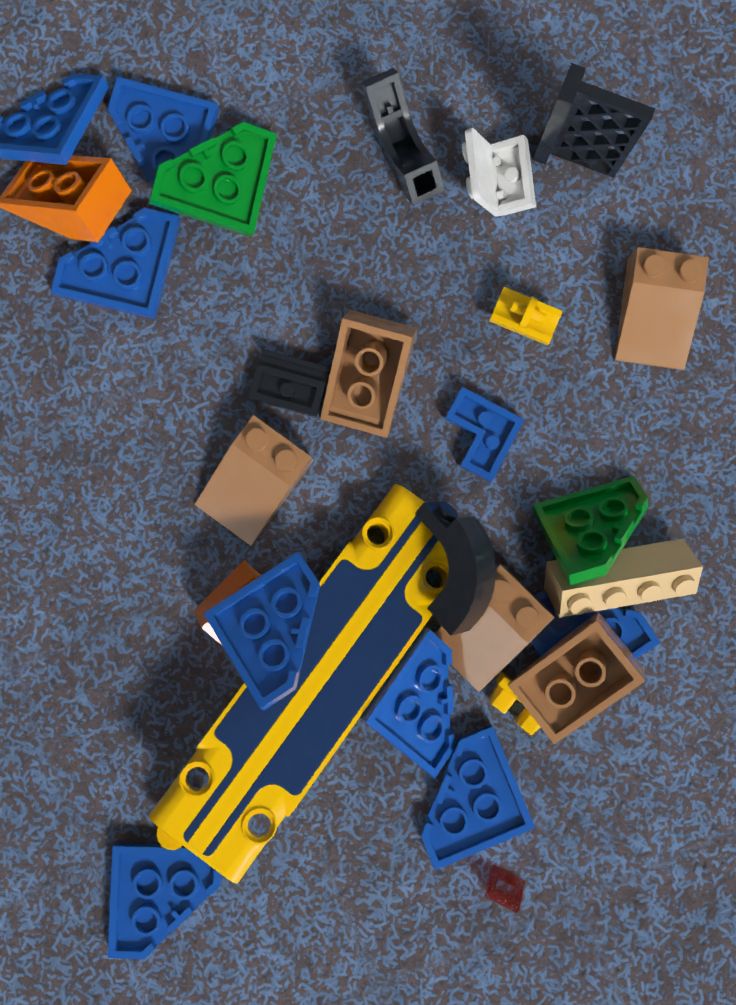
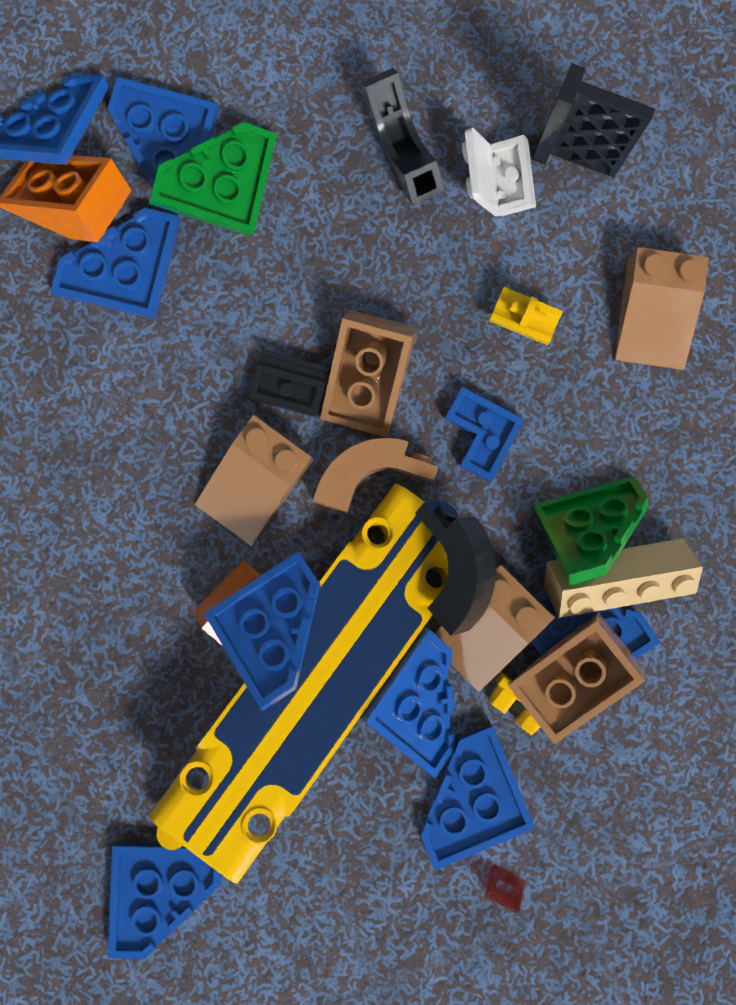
(363, 459): none -> medium nougat arch

